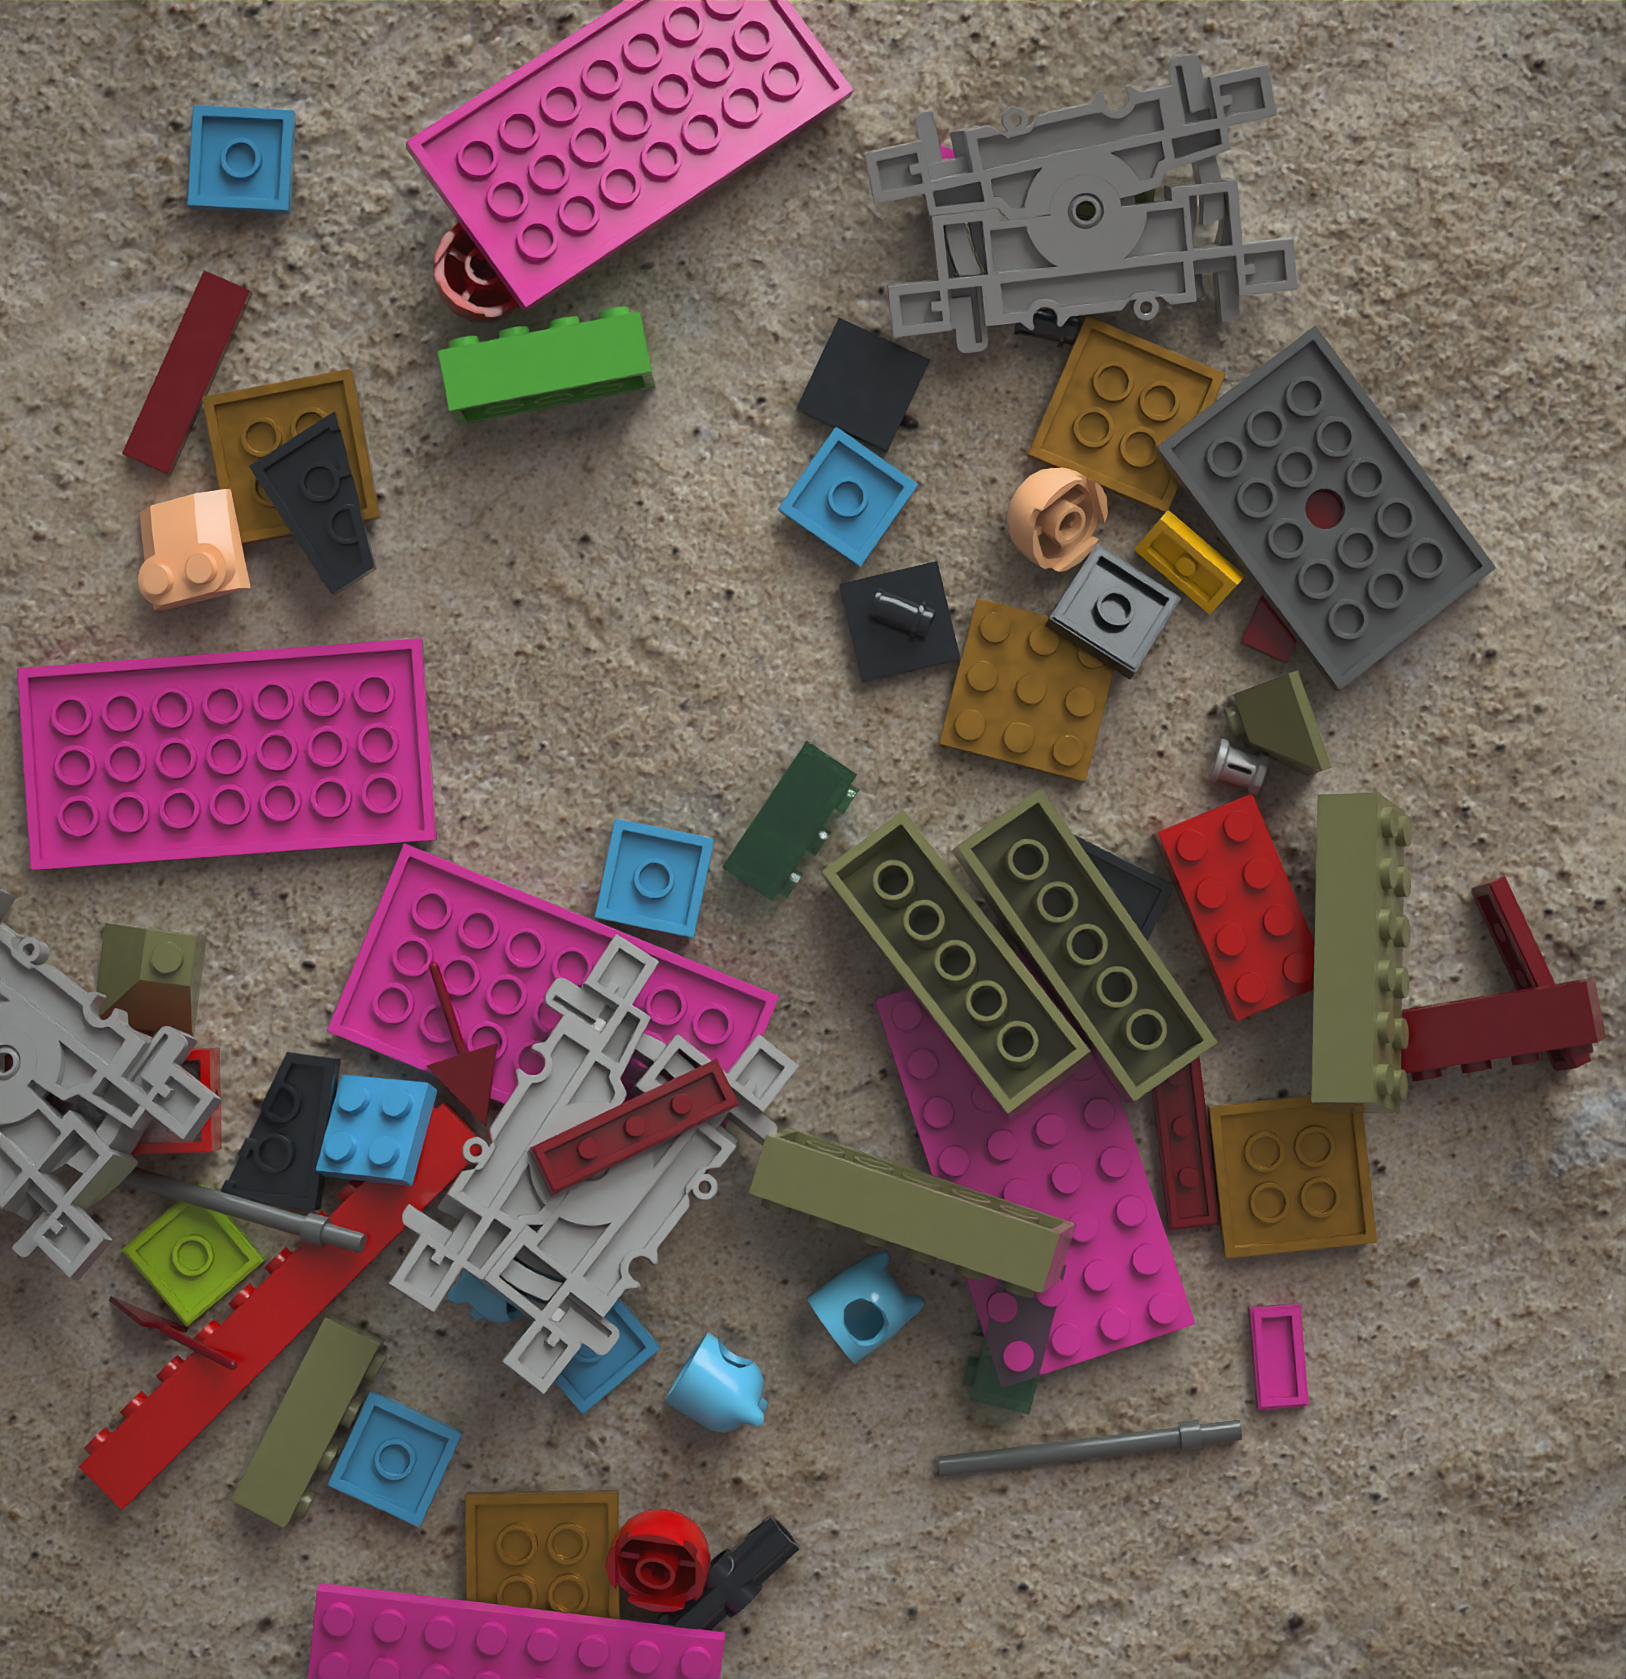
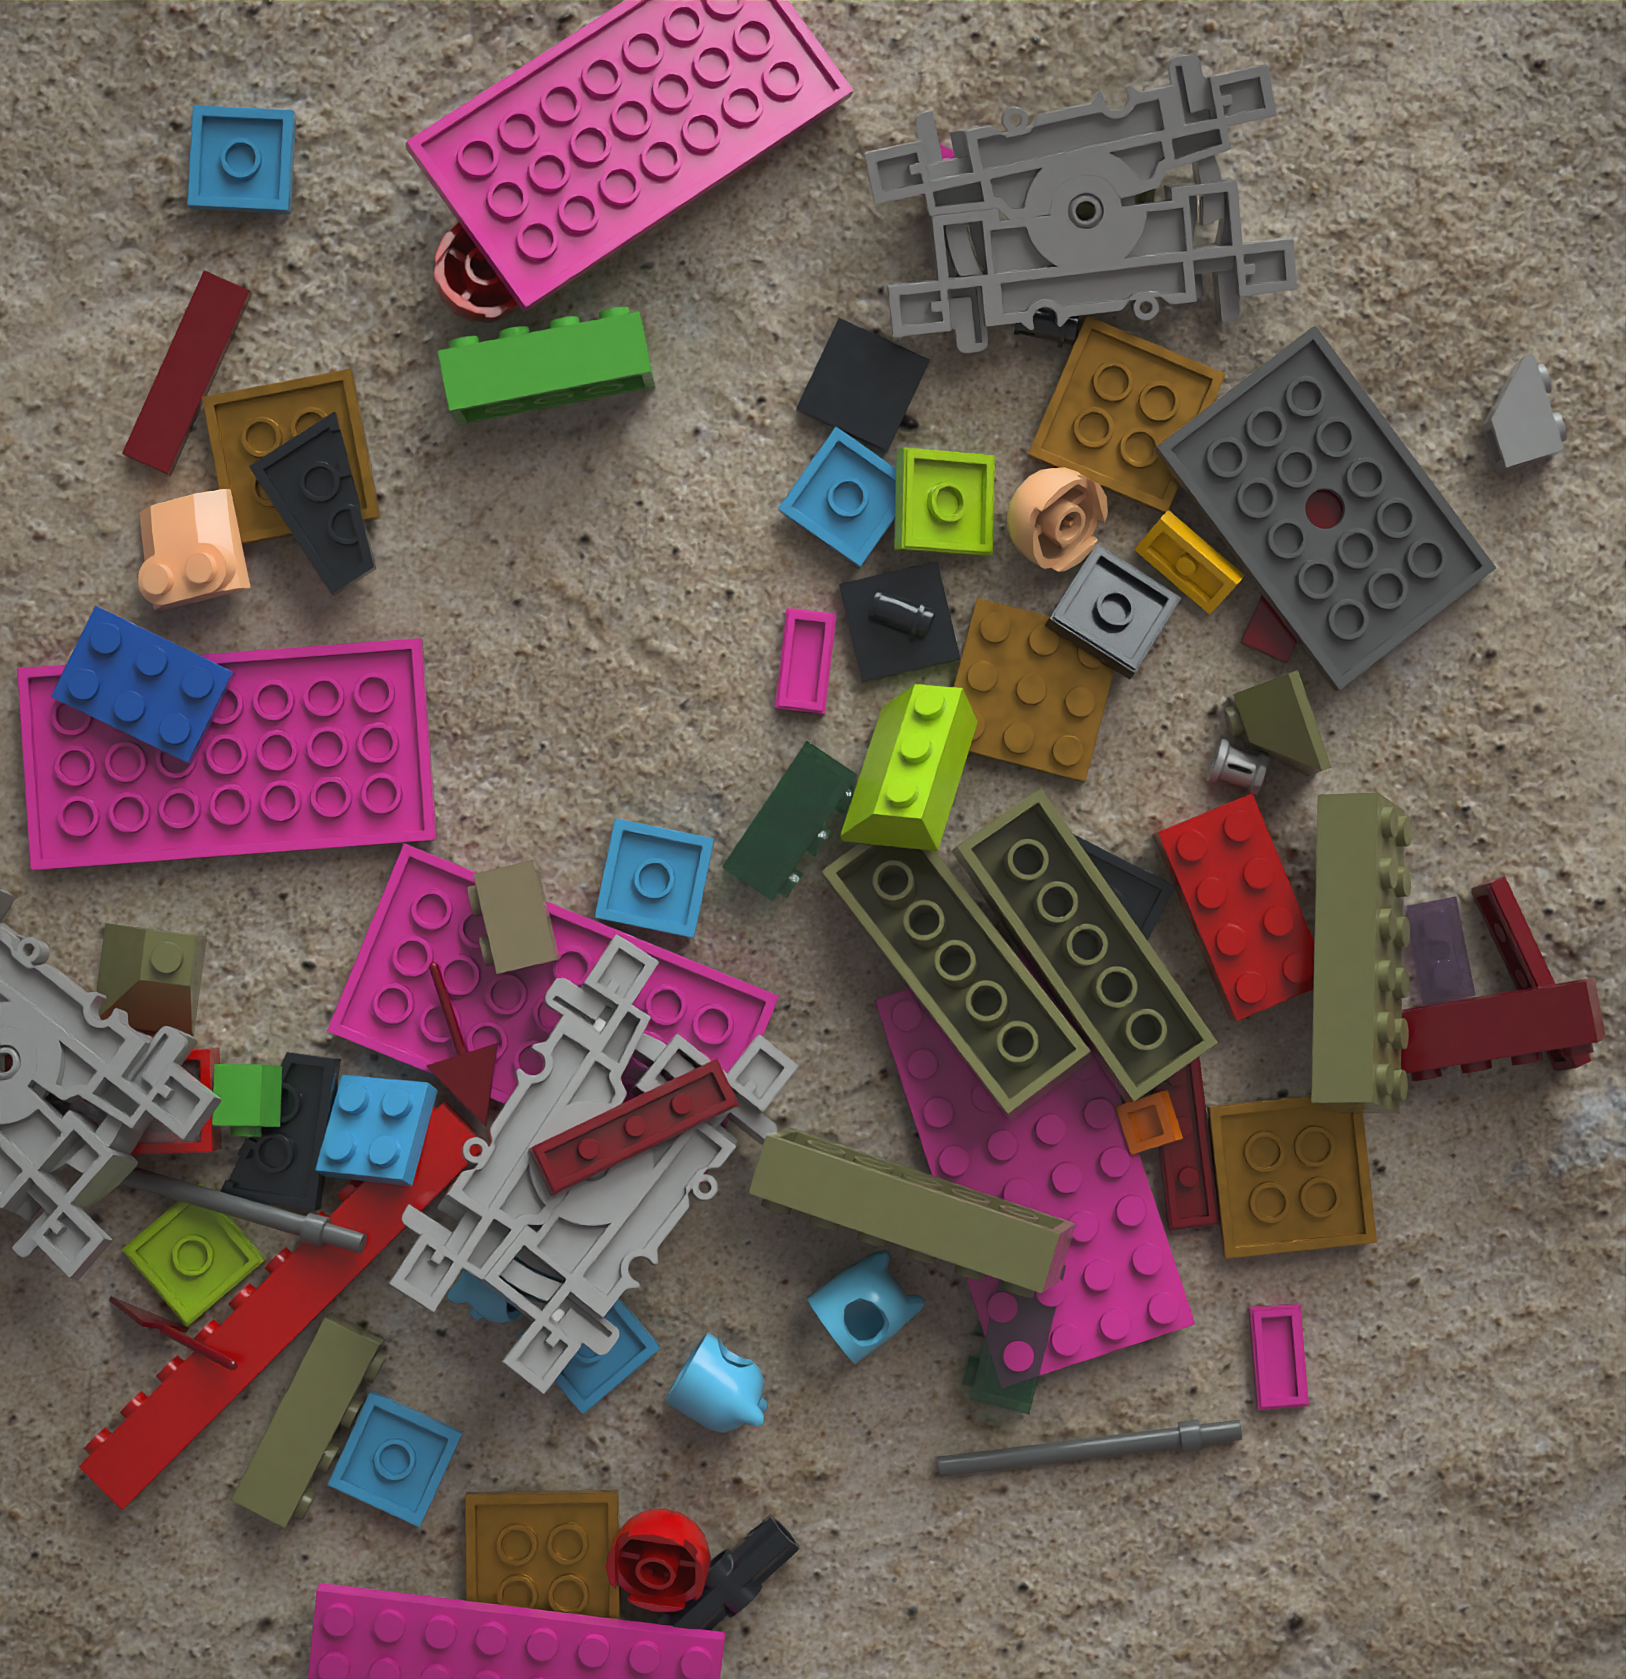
(143, 684): none -> blue plate
(248, 1097): none -> bright green brick
(514, 917): none -> dark tan brick
(805, 661): none -> dark pink tile
(912, 769): none -> lime slope
(944, 502): none -> lime tile
(1149, 1122): none -> orange plate
(1439, 951): none -> clear purple plate
(1521, 420): none -> light grey slope

